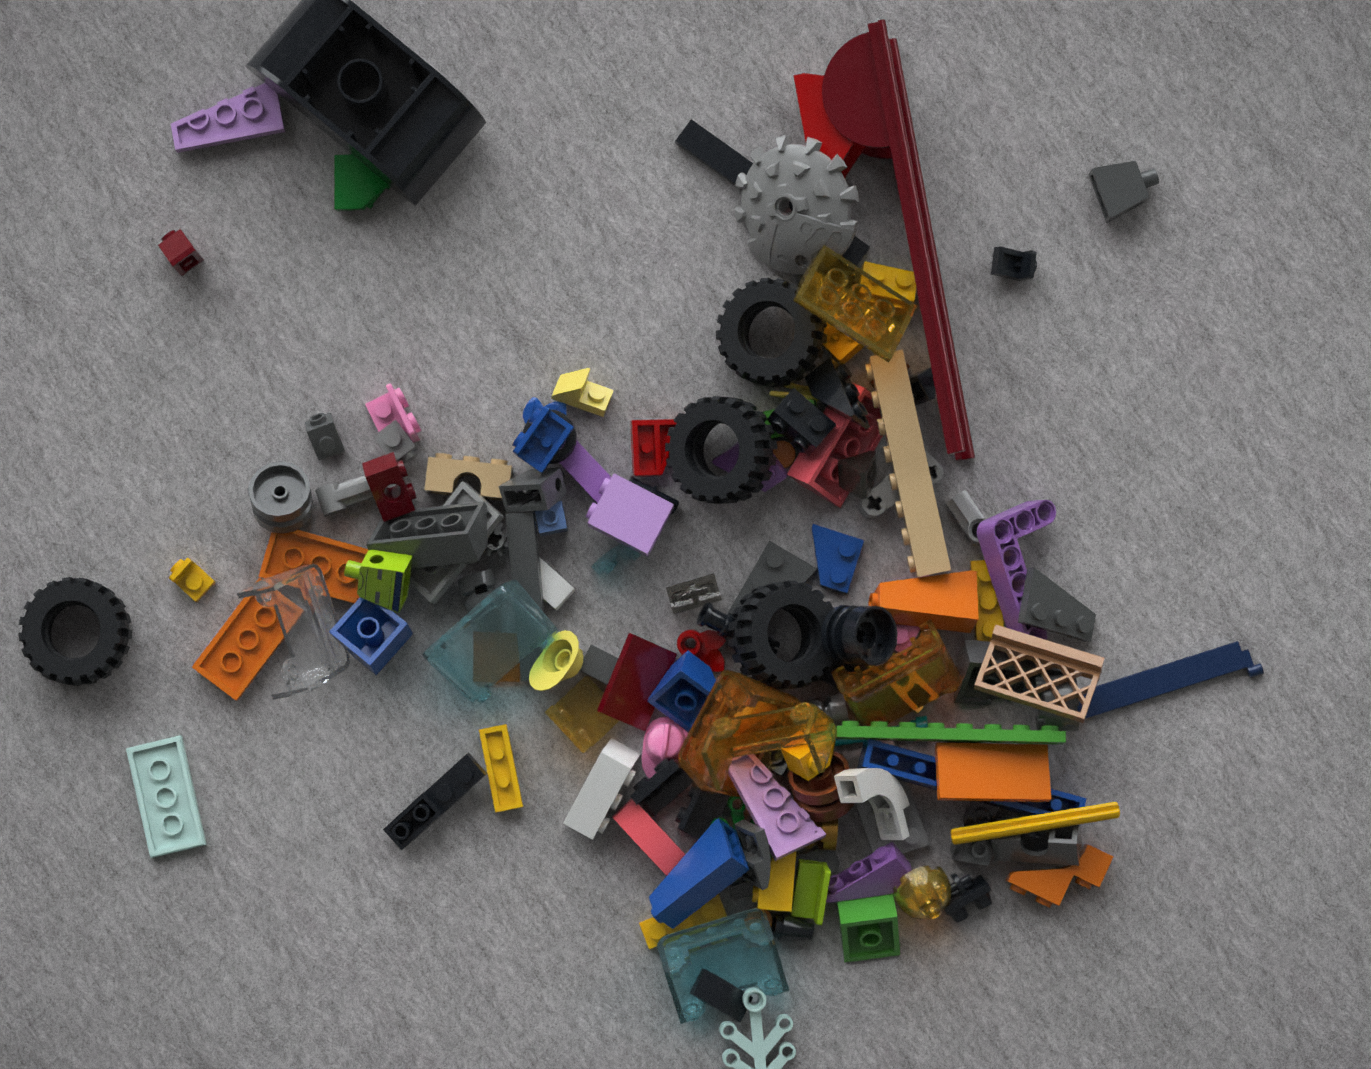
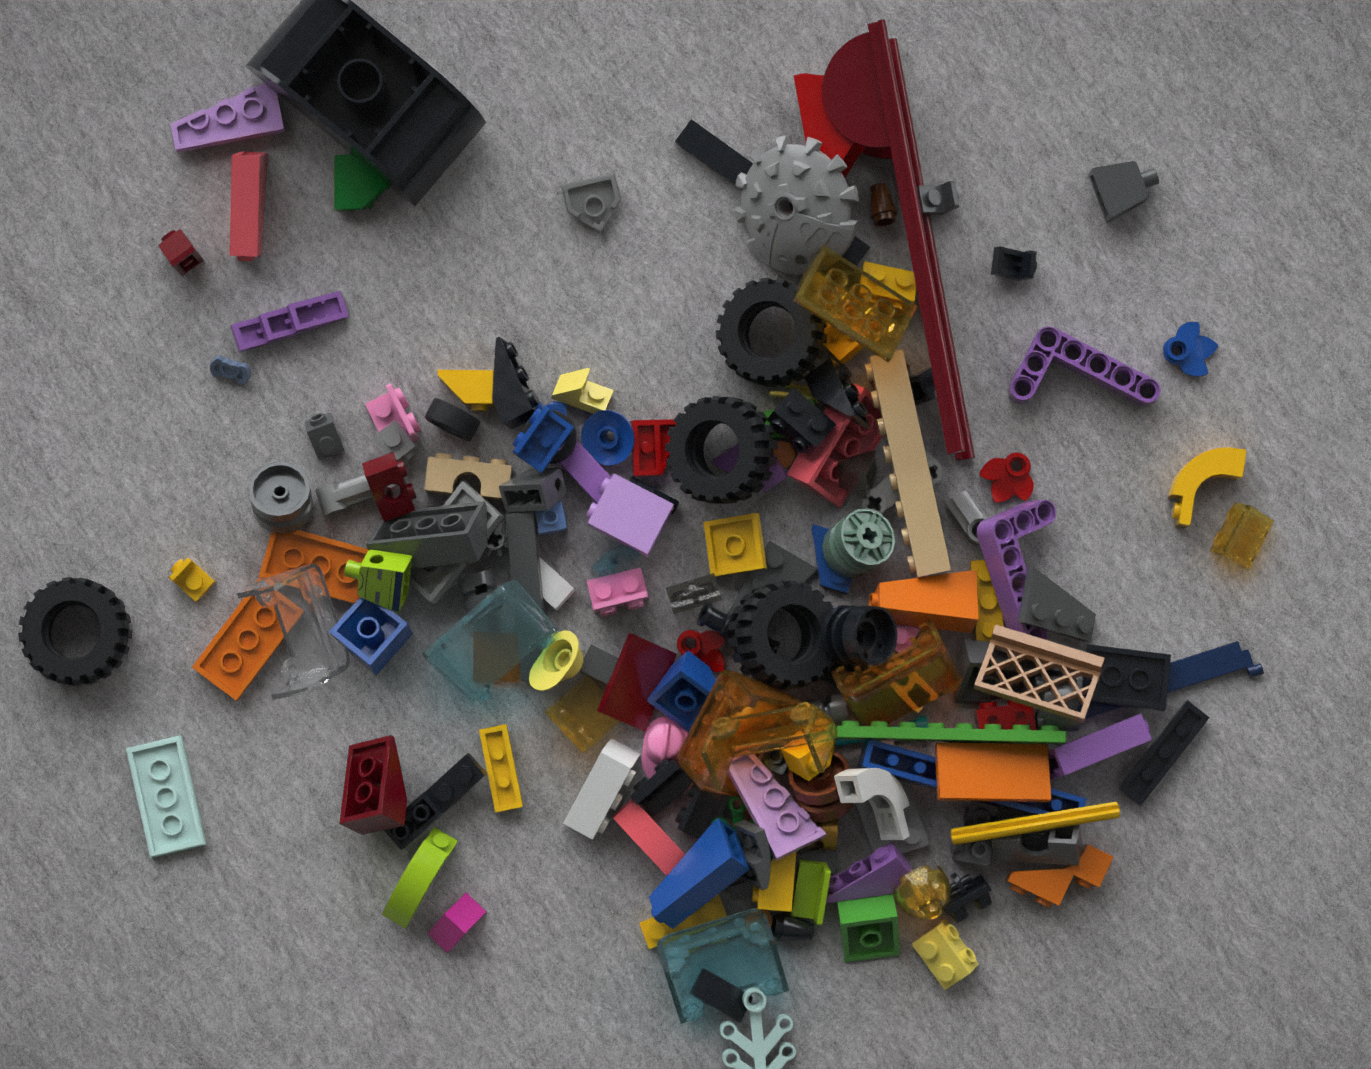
(230, 369): none -> sand blue piece
(247, 204): none -> coral slope
(289, 321): none -> medium lavender slope
(373, 787): none -> dark red slope
(418, 877): none -> lime arch
(452, 419): none -> black tyre
(456, 922): none -> dark pink slope
(471, 387): none -> yellow slope
(510, 390): none -> black slope
(592, 199): none -> light grey plate
(597, 443): none -> blue dish
(617, 591): none -> bright pink bracket
(735, 545): none -> yellow plate
(849, 552): none -> sand green wheel
(881, 208): none -> reddish brown cone
(938, 198): none -> dark grey bracket
(945, 954): none -> light yellow bracket
(1005, 480): none -> red plate
(1006, 715): none -> red bracket
(1081, 366): none -> medium lavender beam
(1098, 746): none -> medium lavender slope
(1131, 678): none -> black plate
(1163, 752): none -> black plate
(1193, 349): none -> blue plate
(1217, 462): none -> yellow arch
(1242, 535): none -> clear yellow bracket

